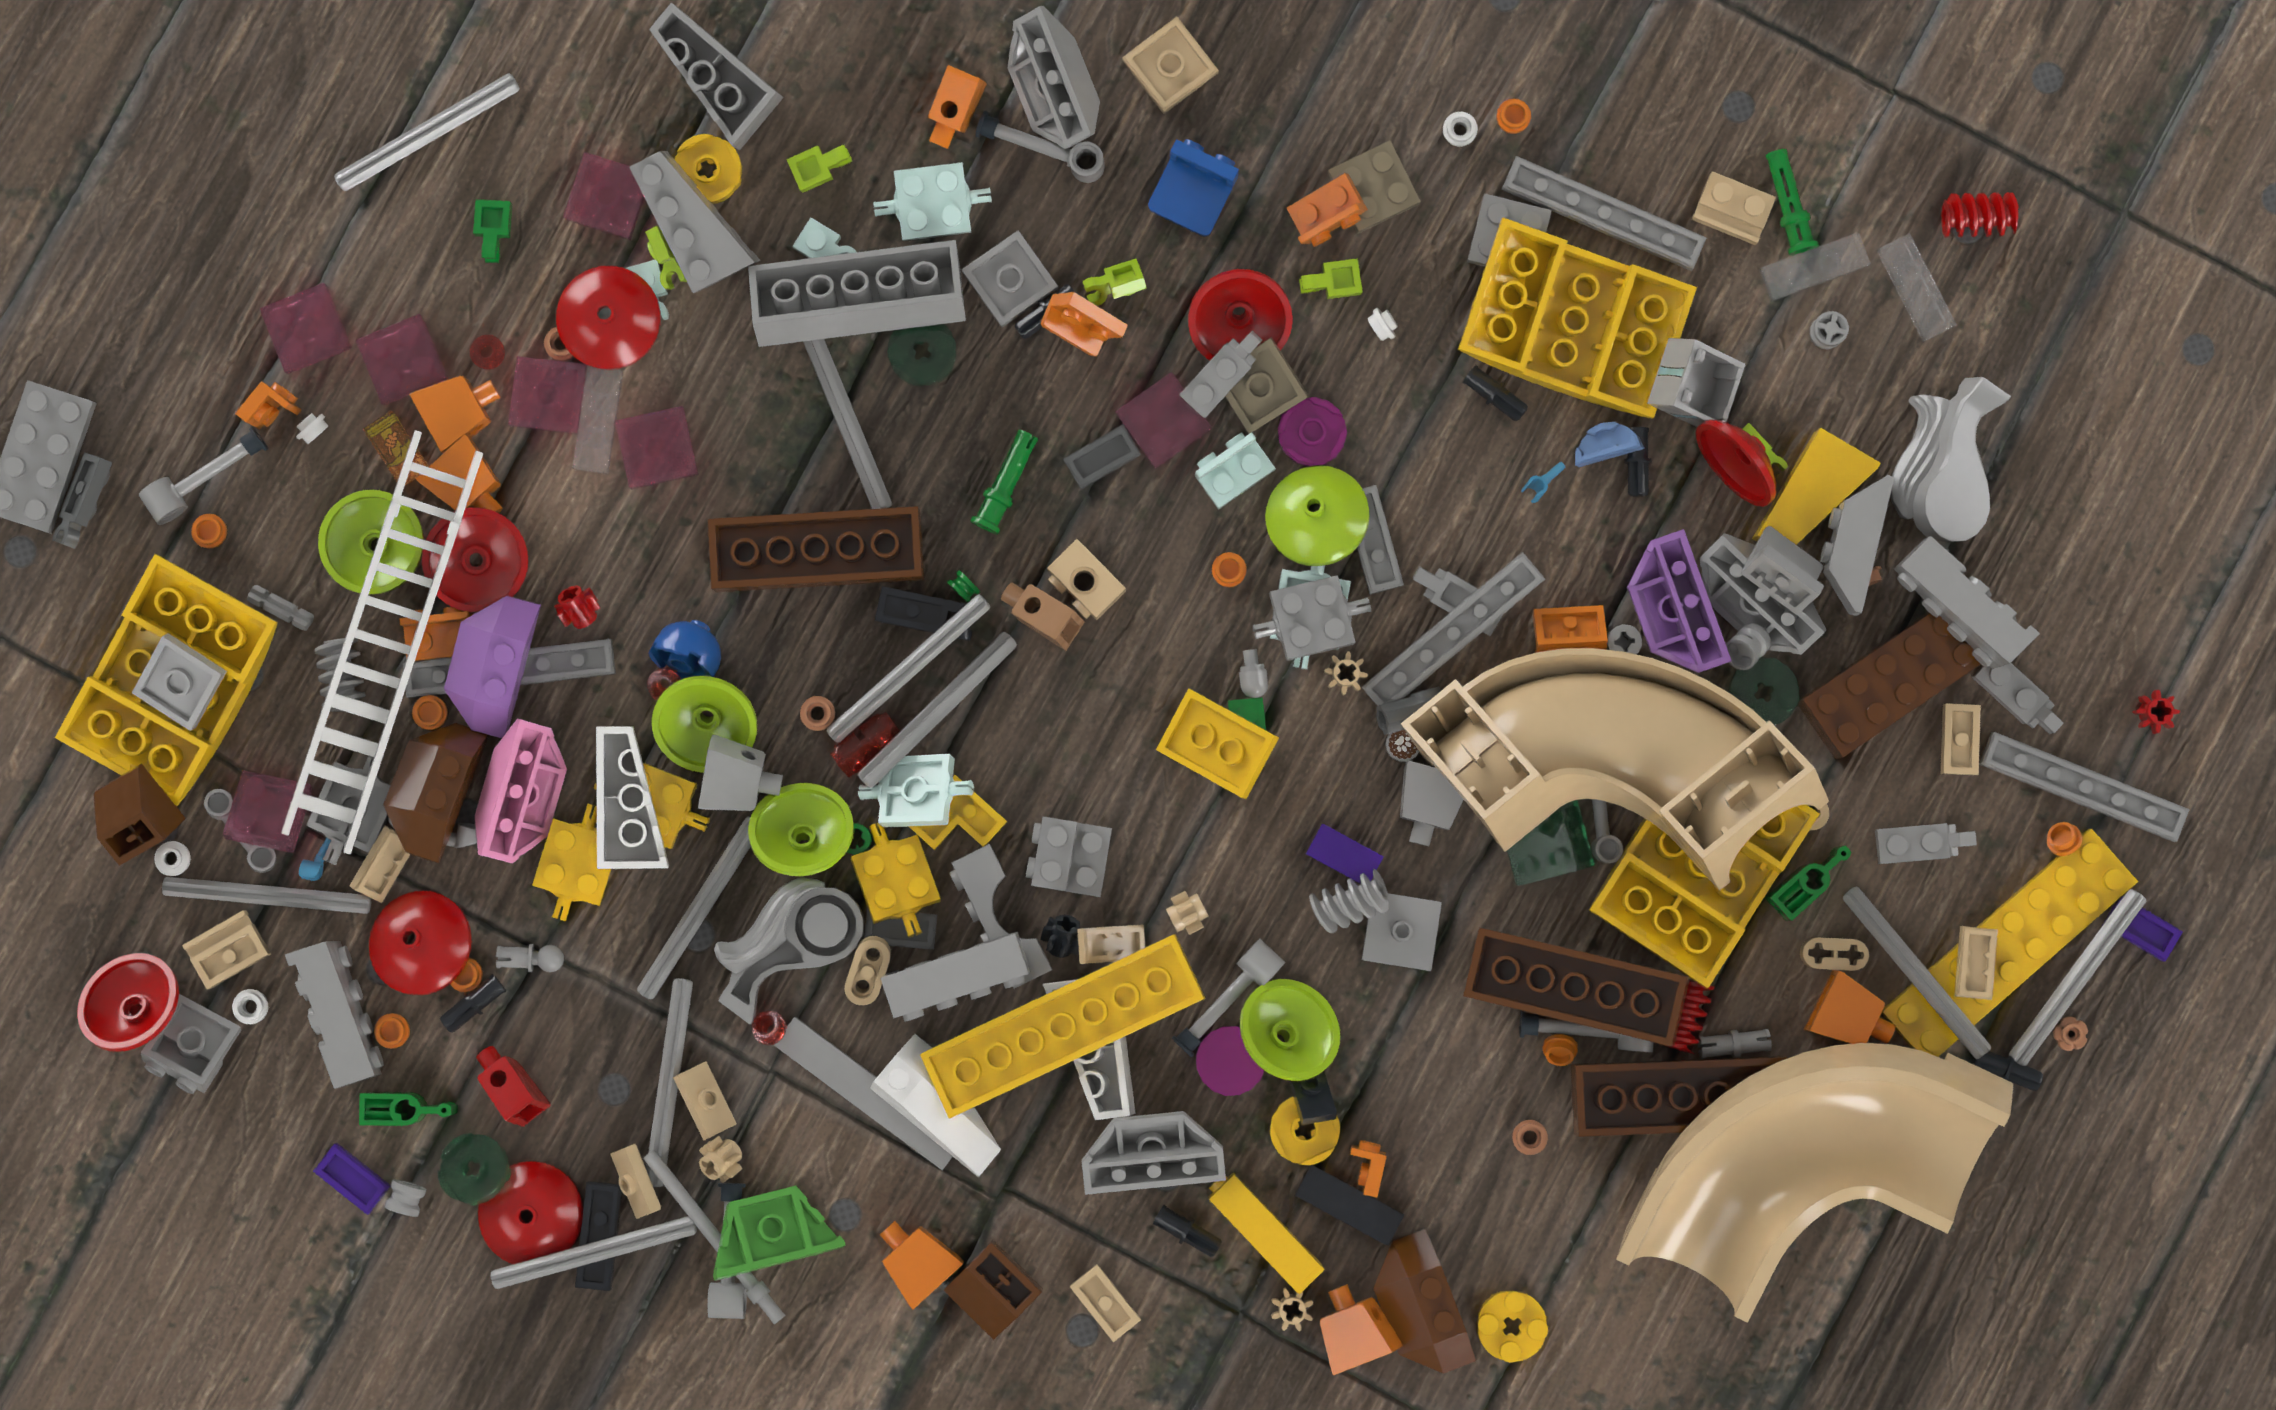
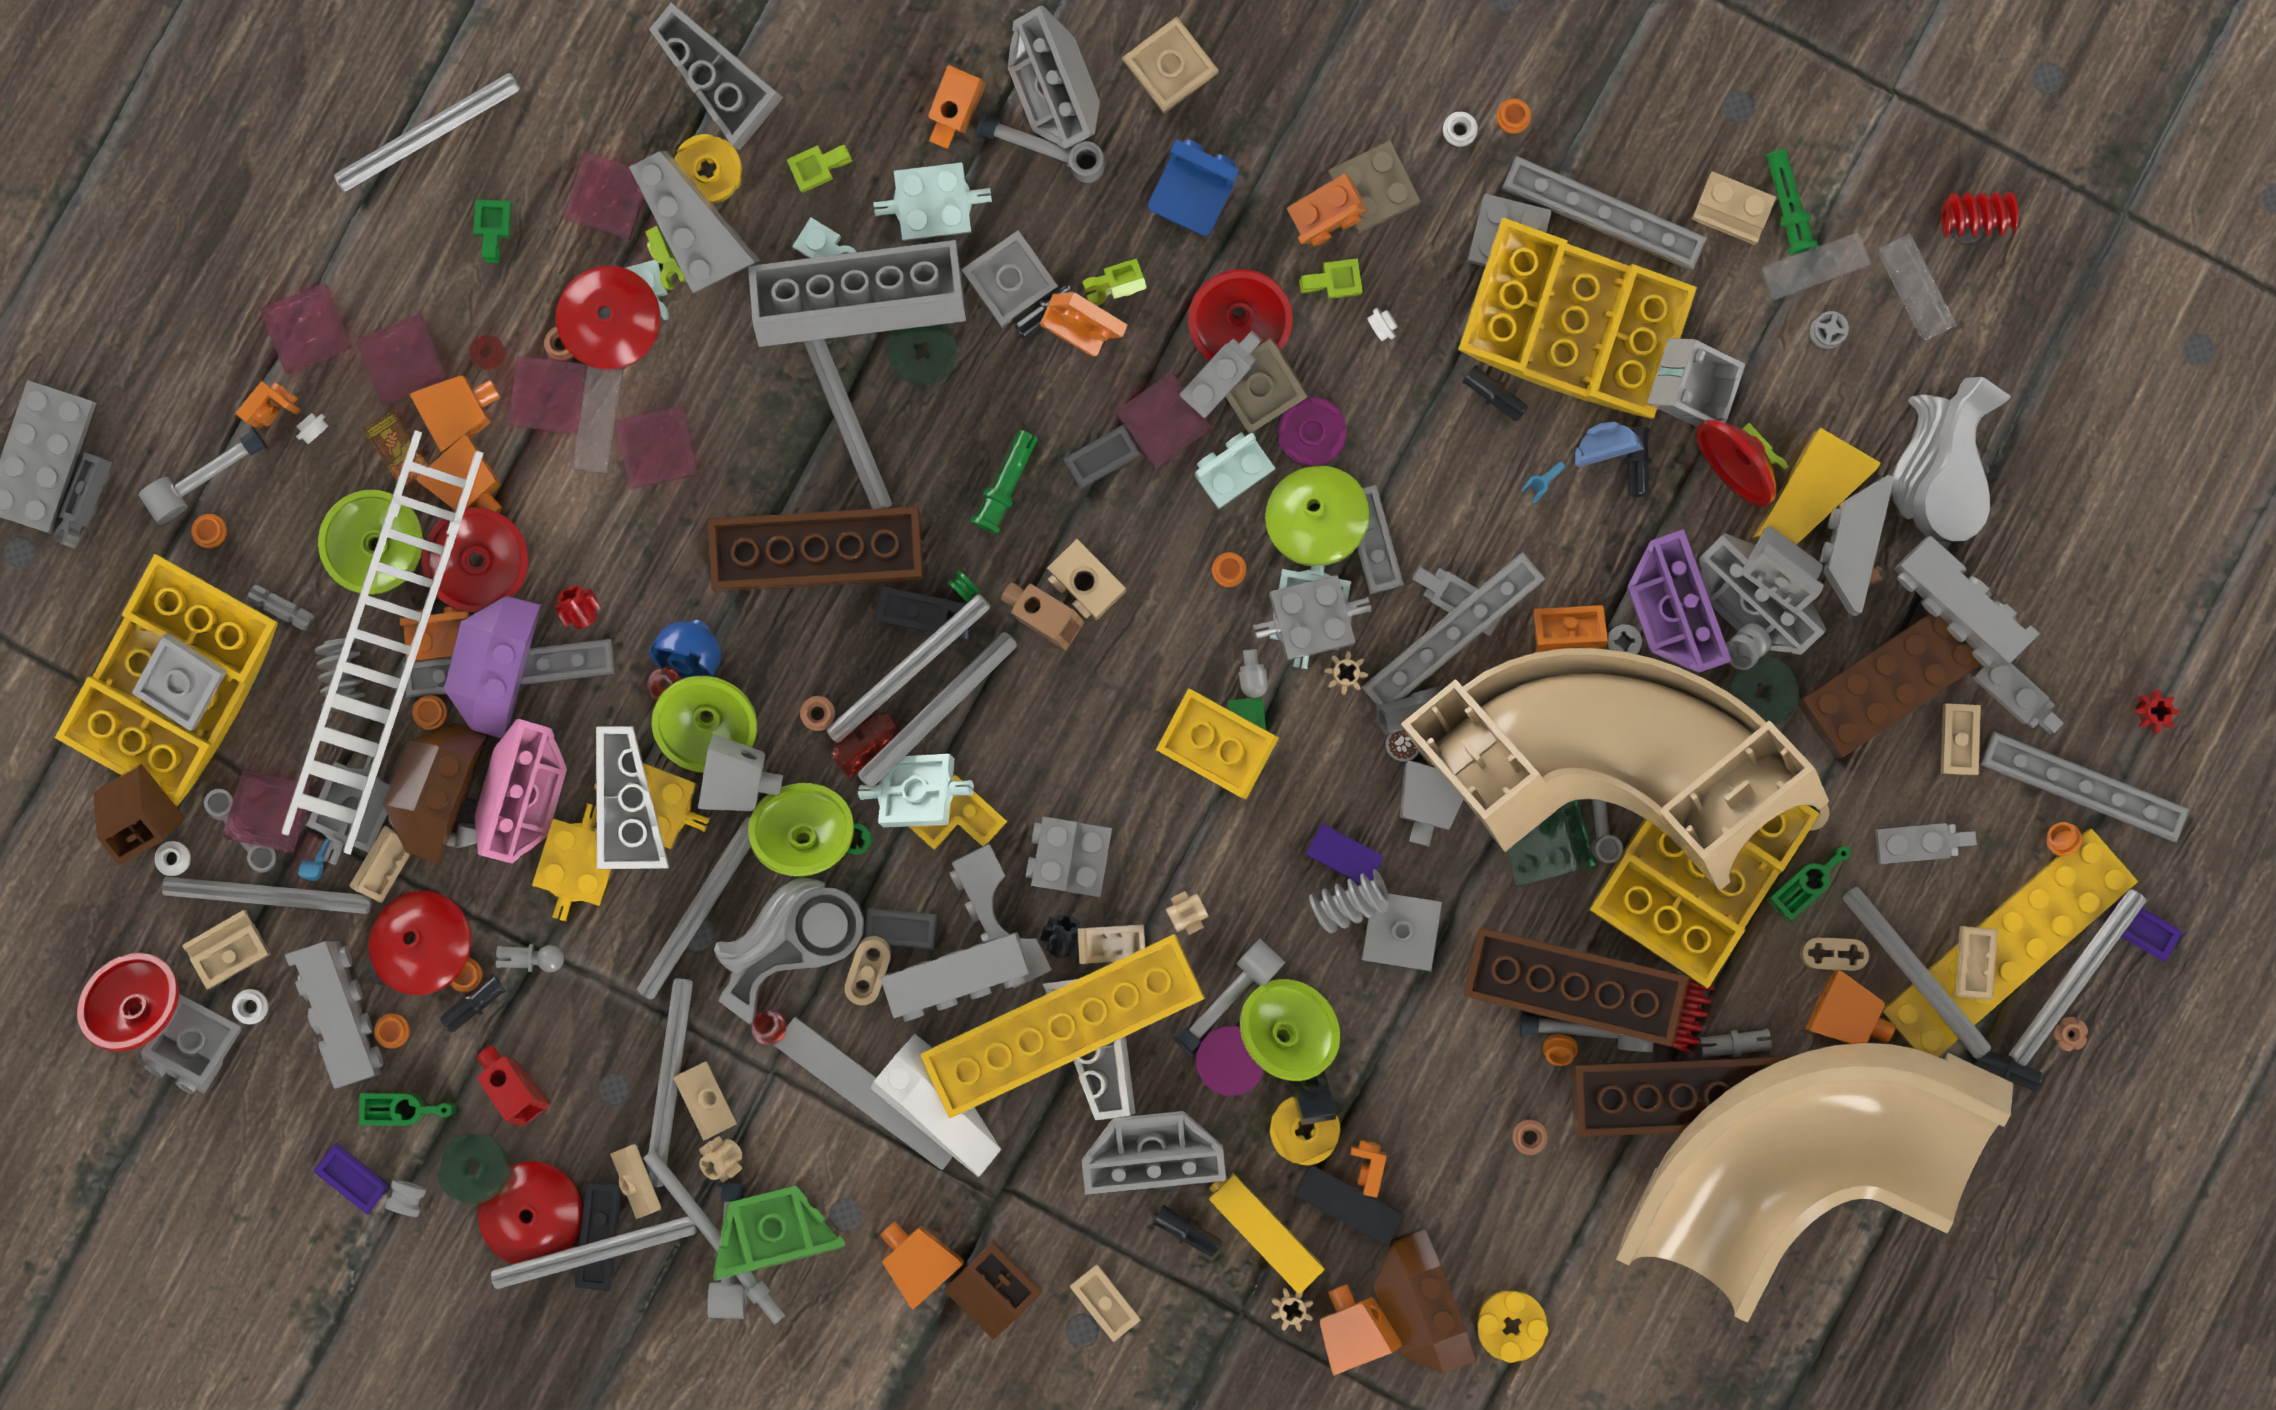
(895, 879): yellow plate -> none

